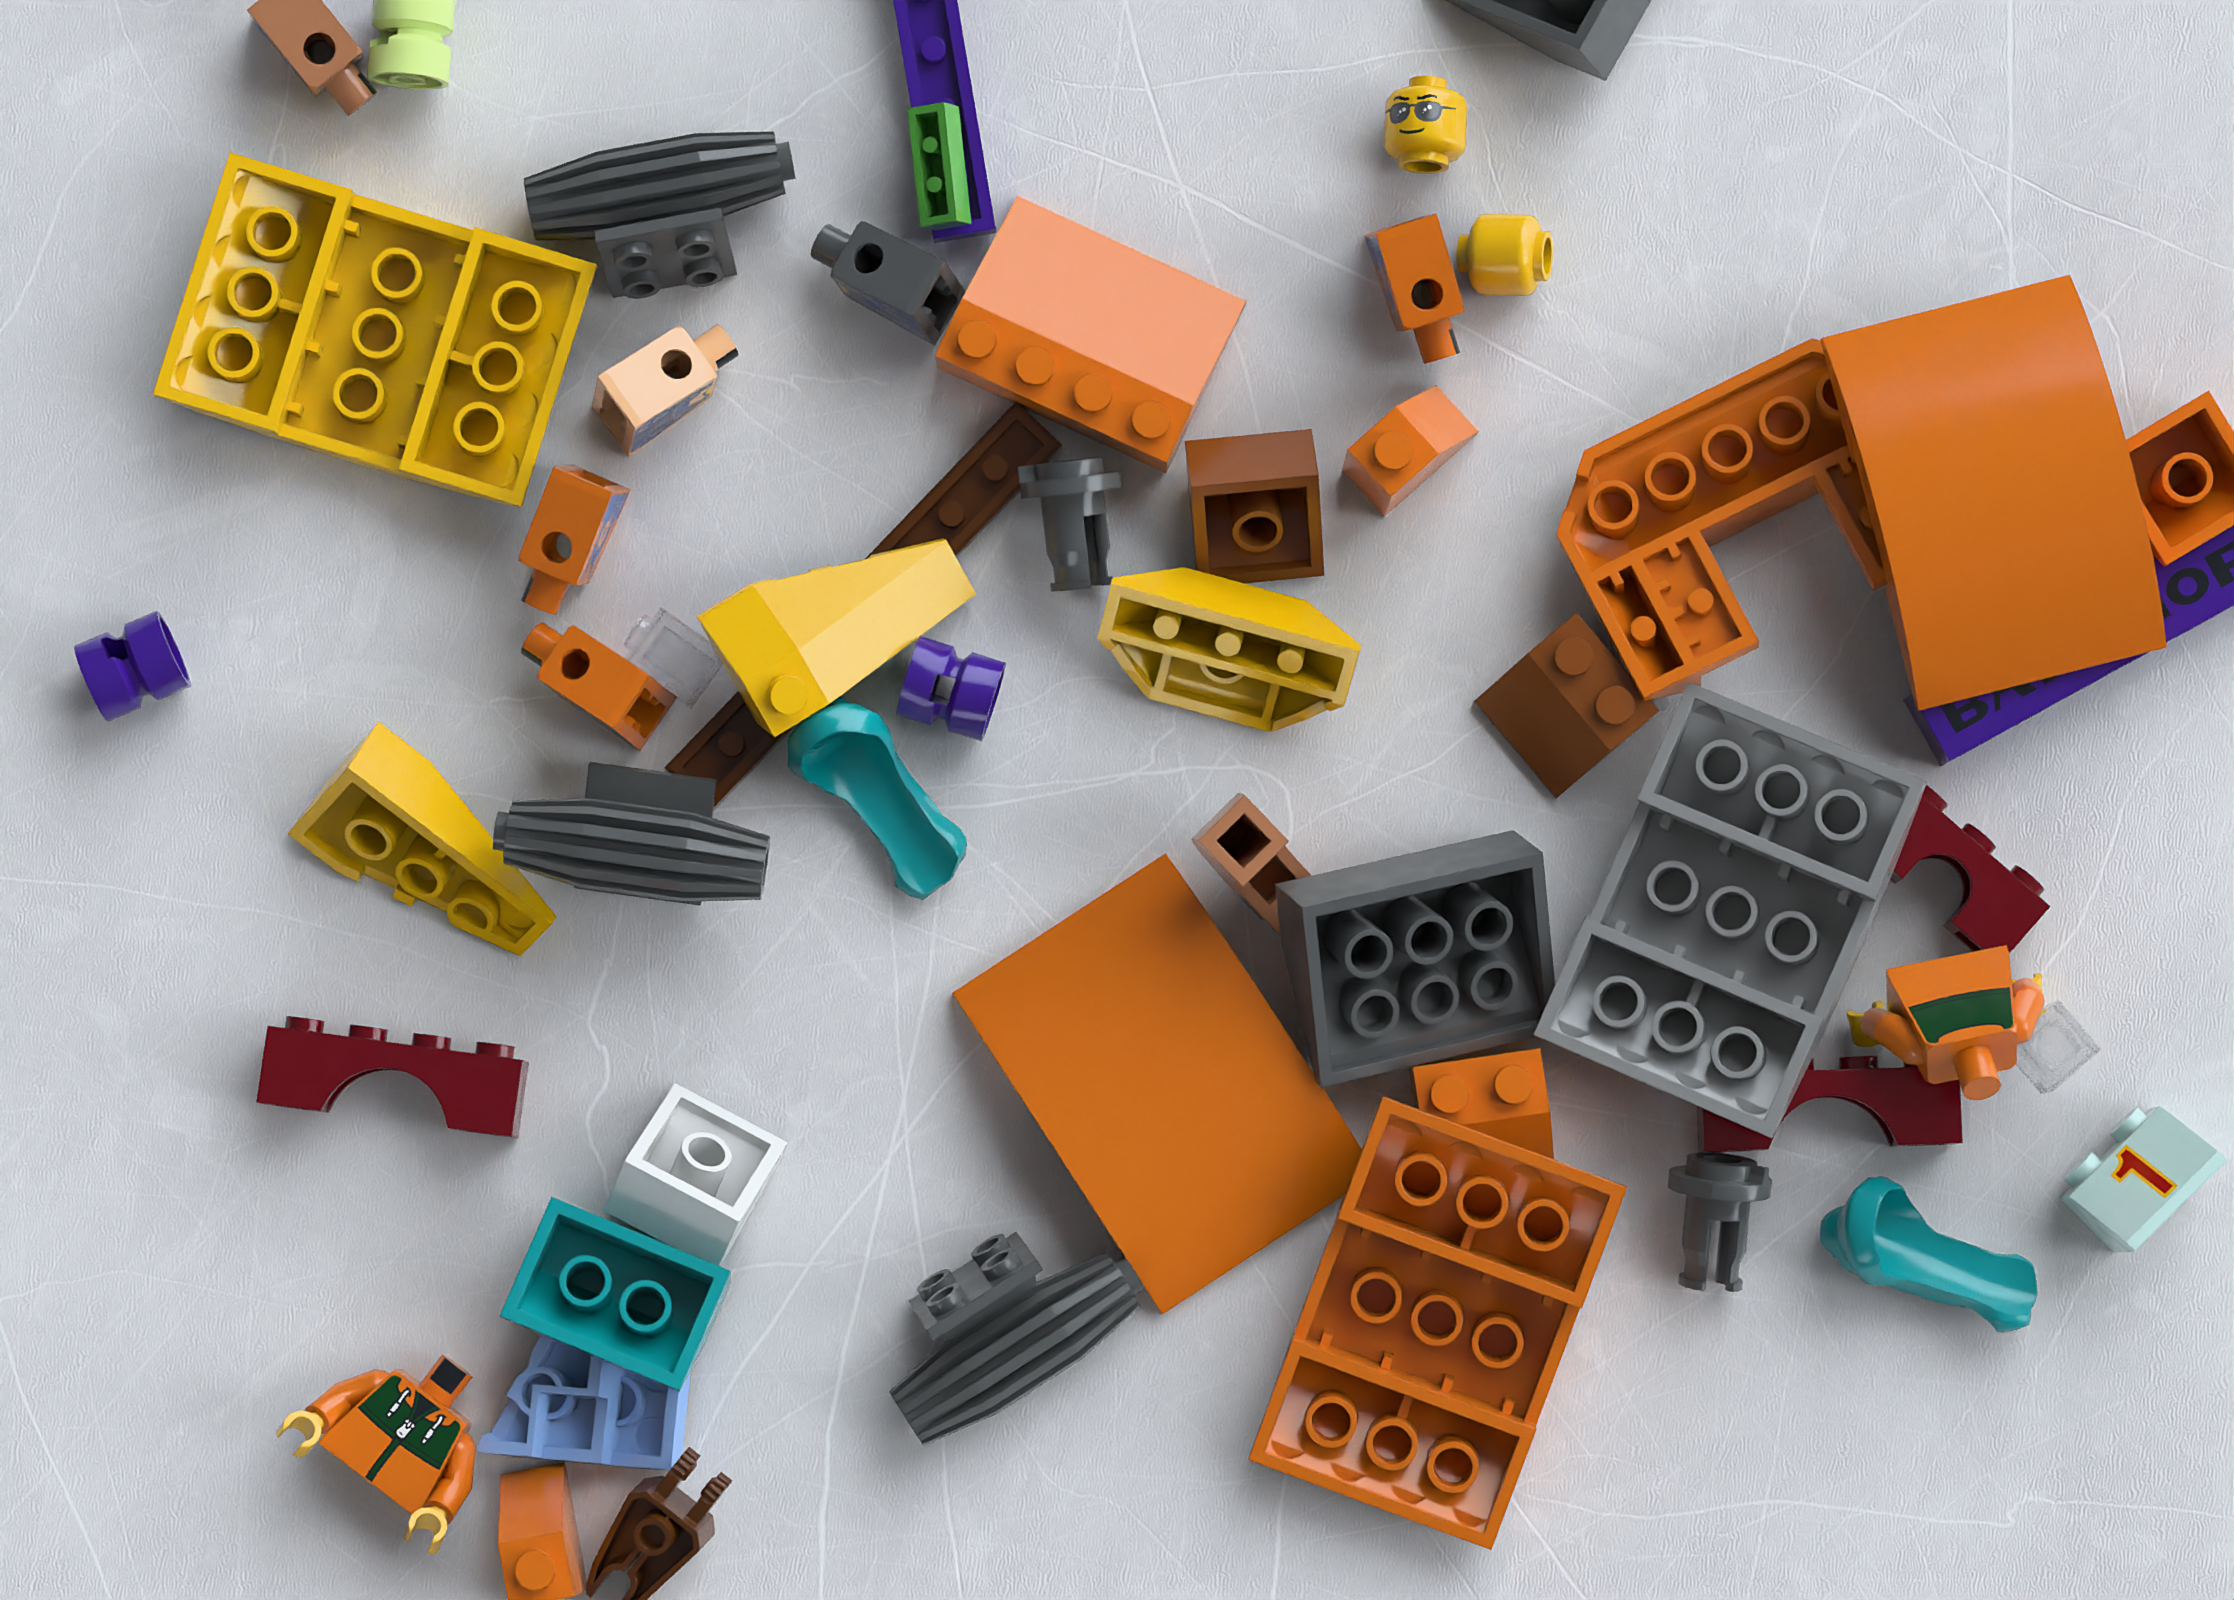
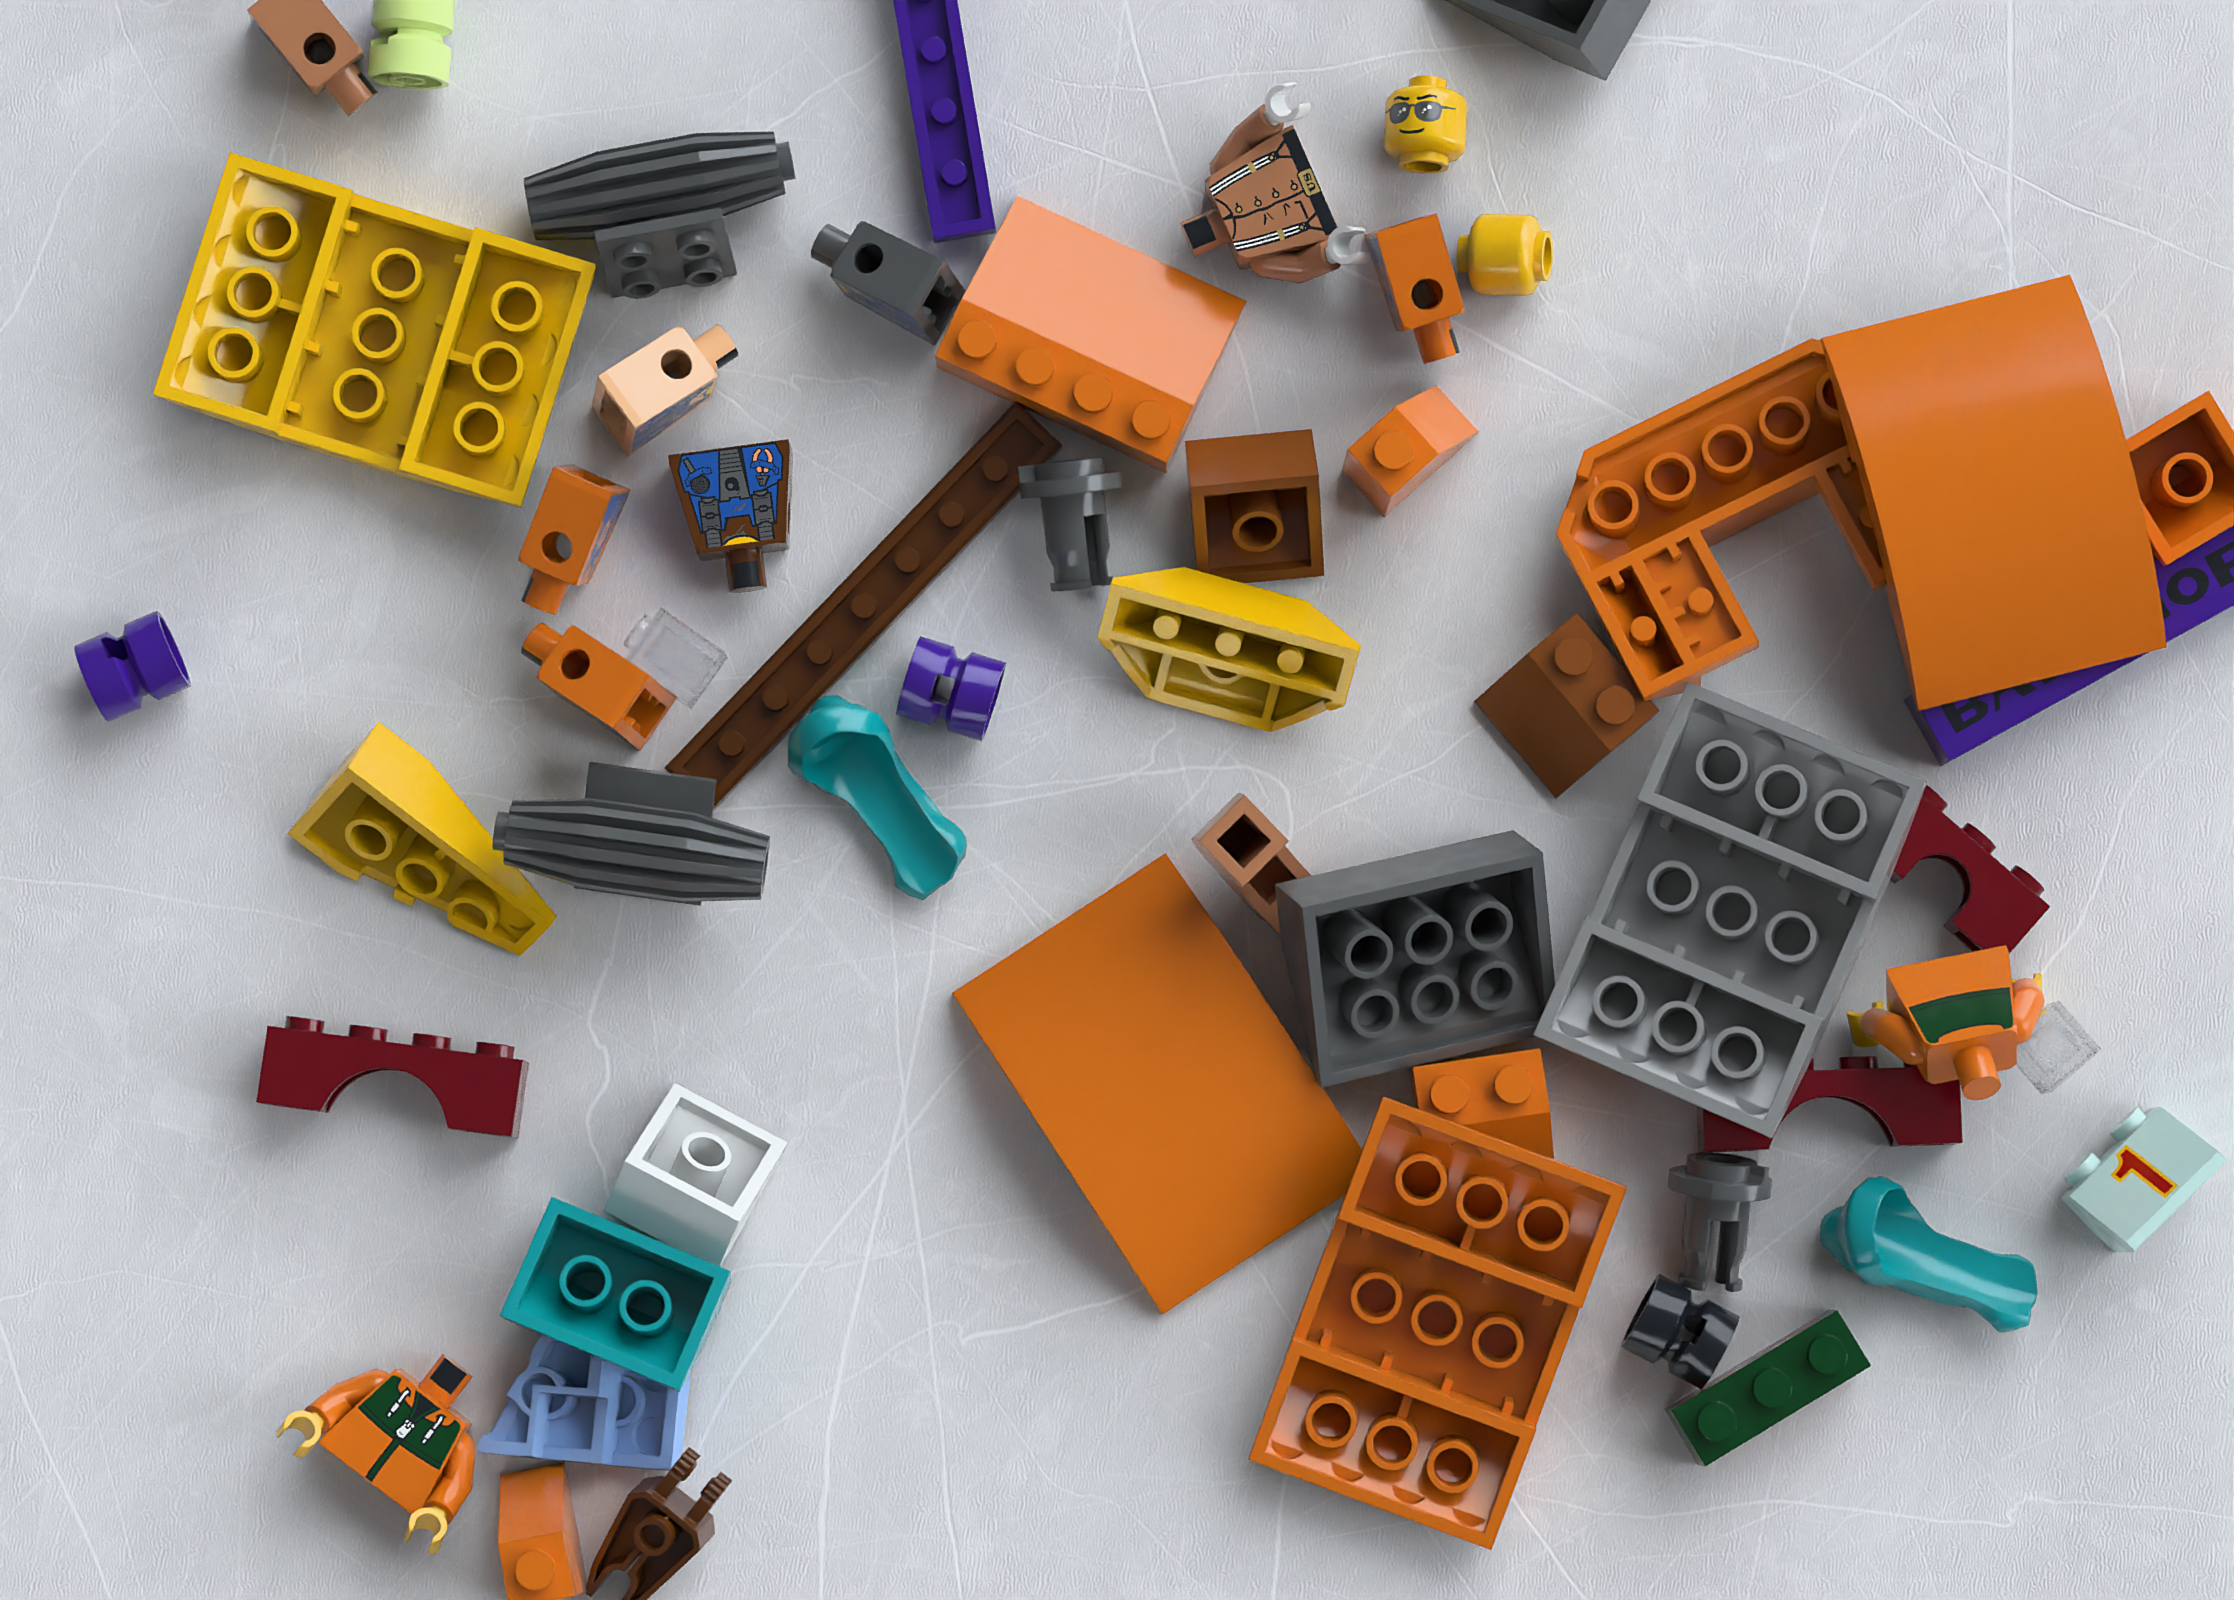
(737, 506): none -> torso
(822, 631): yellow wedge -> none
(939, 166): bright green piece -> none
(1006, 1331): dark grey plate -> none
(1271, 201): none -> nougat torso
(1660, 1319): none -> black wheel
(1767, 1387): none -> dark green brick

